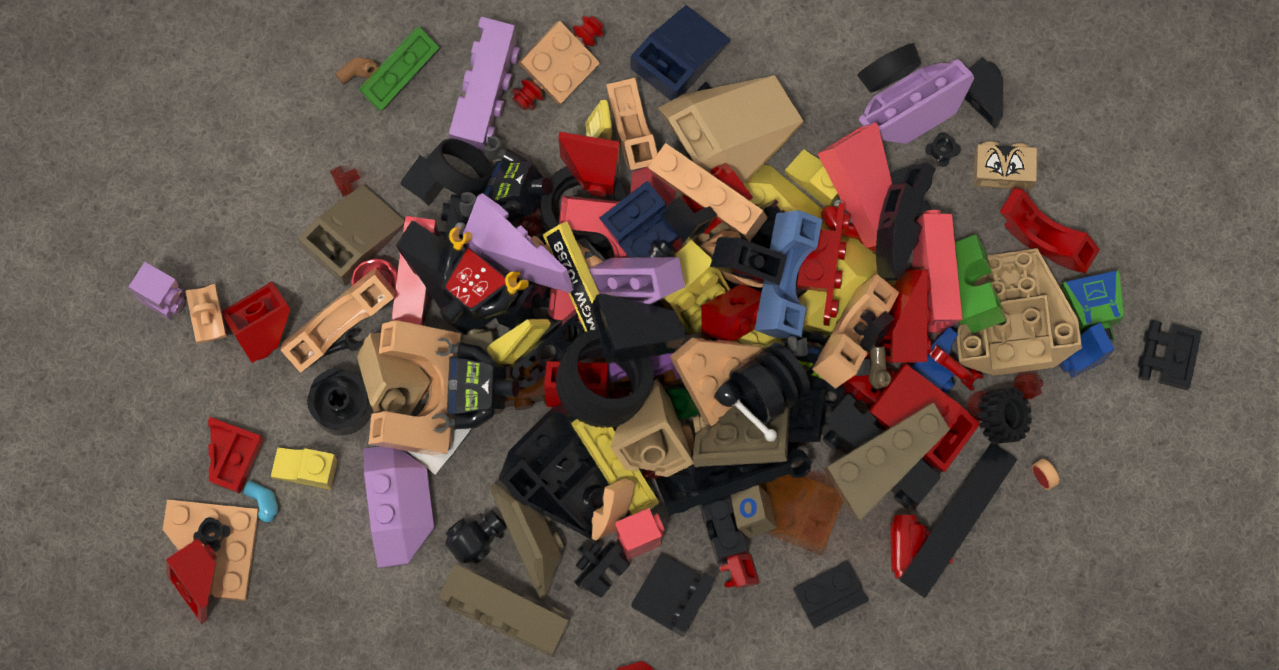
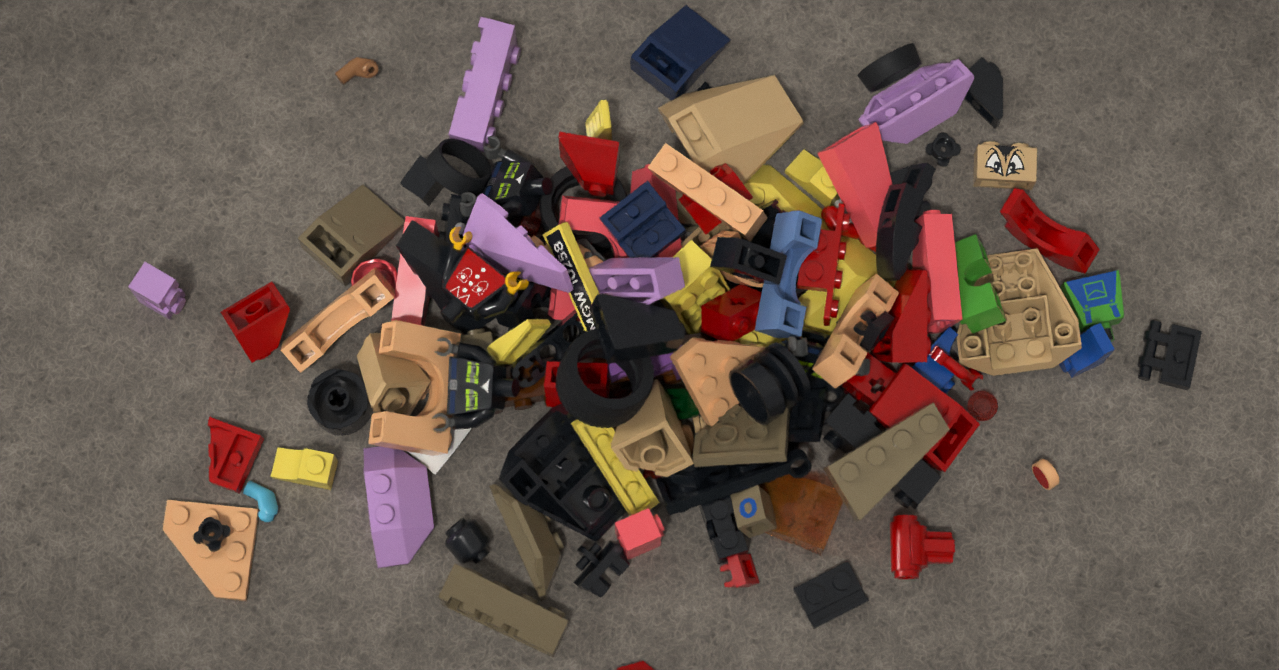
(193, 576): red slope -> none
(206, 314): light nougat hips -> none
(343, 179): clear red tile -> none
(345, 344): black hand -> none
(398, 68): bright green plate -> none
(492, 524): black plate -> none
(558, 62): light nougat plate -> none
(616, 505): light nougat slope -> none
(630, 124): light nougat arch -> none
(661, 249): black plate -> none
(672, 595): black bracket -> none
(685, 222): black panel -> none
(730, 395): hinge -> none
(878, 372): dark tan arm -> none
(958, 520): black tile -> none
(1008, 427): black tyre -> none
(1029, 385): clear red plate -> none

